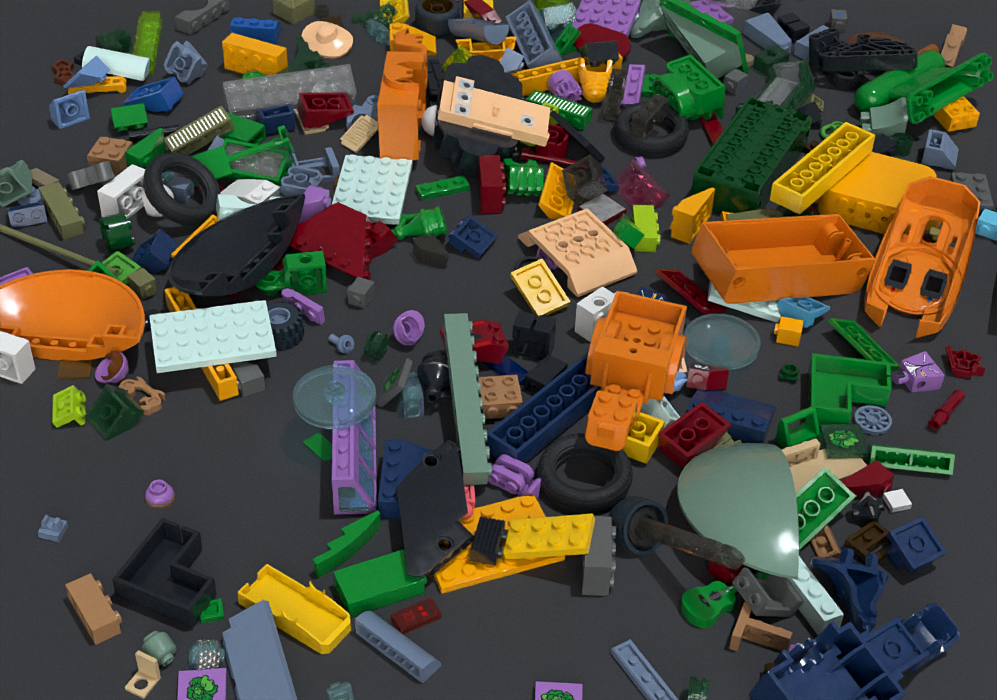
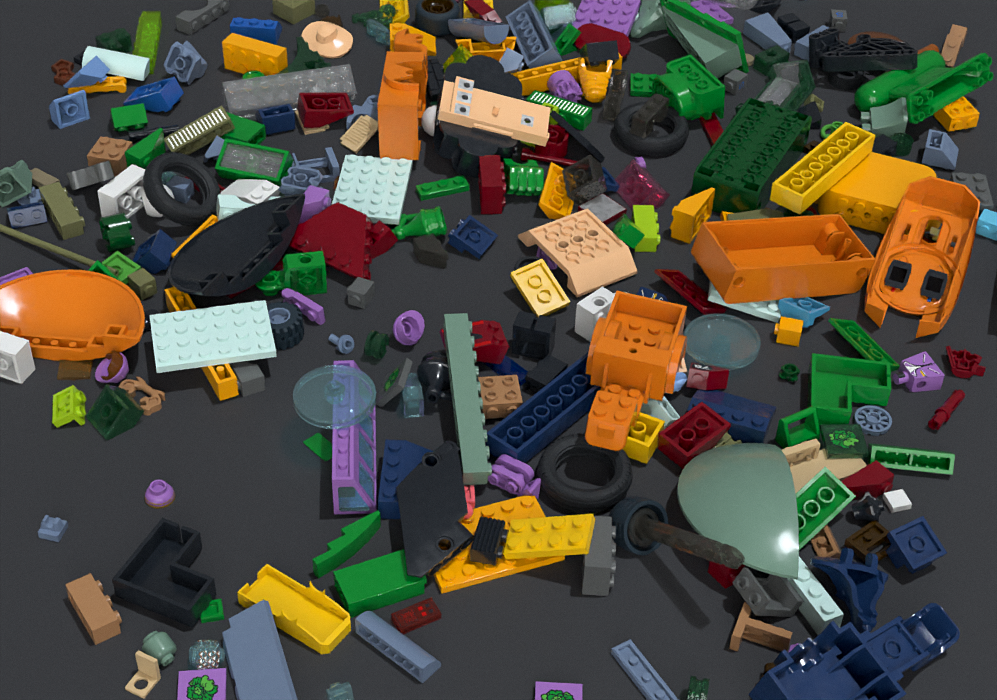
(219, 163): green piece -> none
(634, 84): medium lavender plate -> none
(707, 604): green piece -> none

